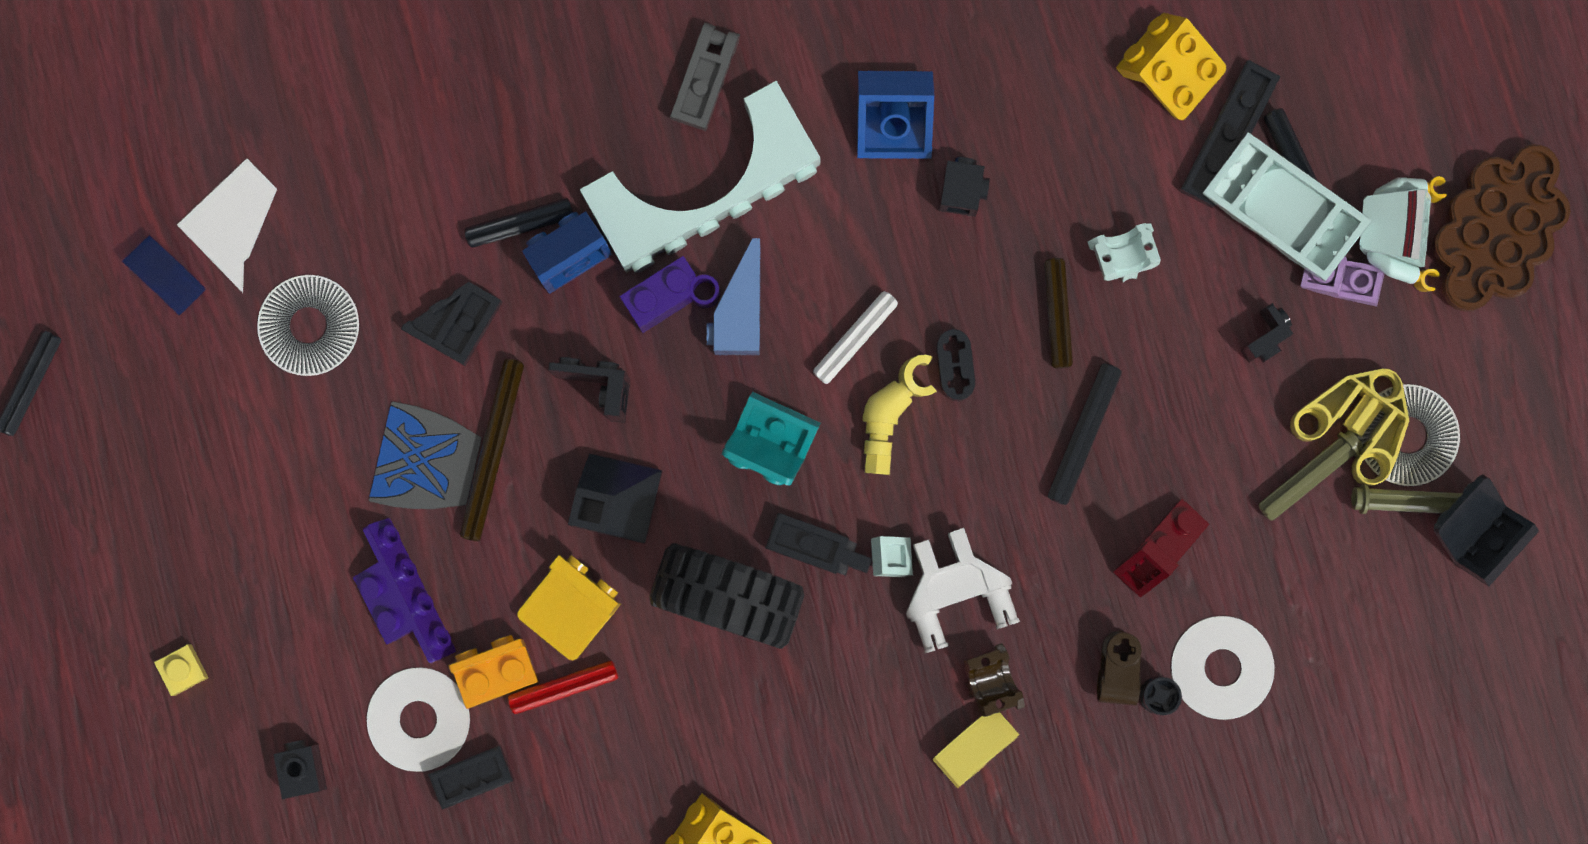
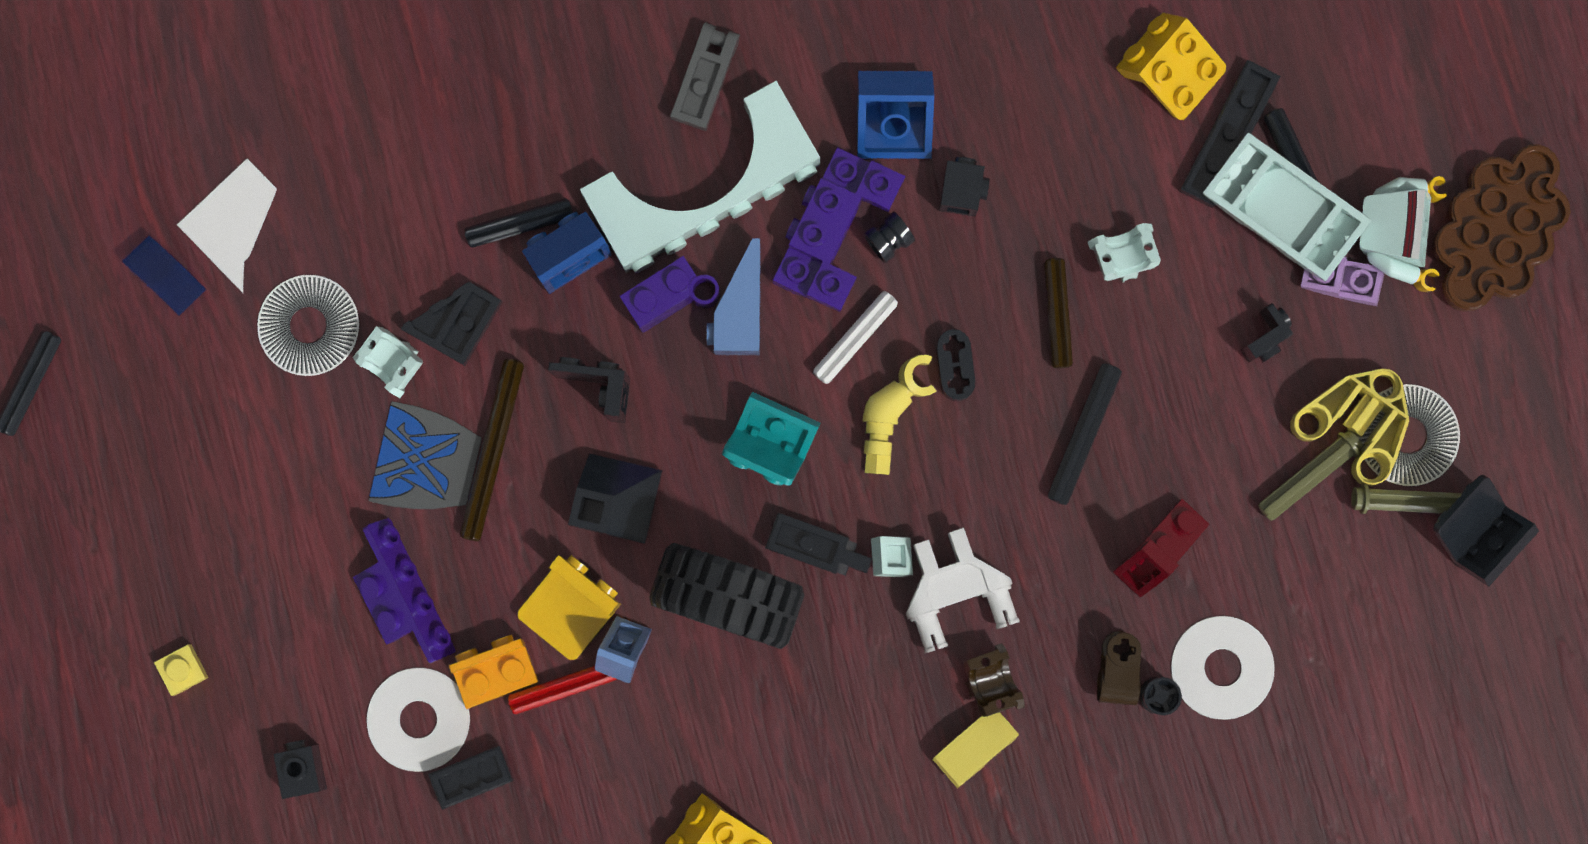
(389, 359): none -> light aqua piece
(621, 649): none -> medium blue slope
(828, 216): none -> dark purple bracket
(889, 237): none -> black wheel

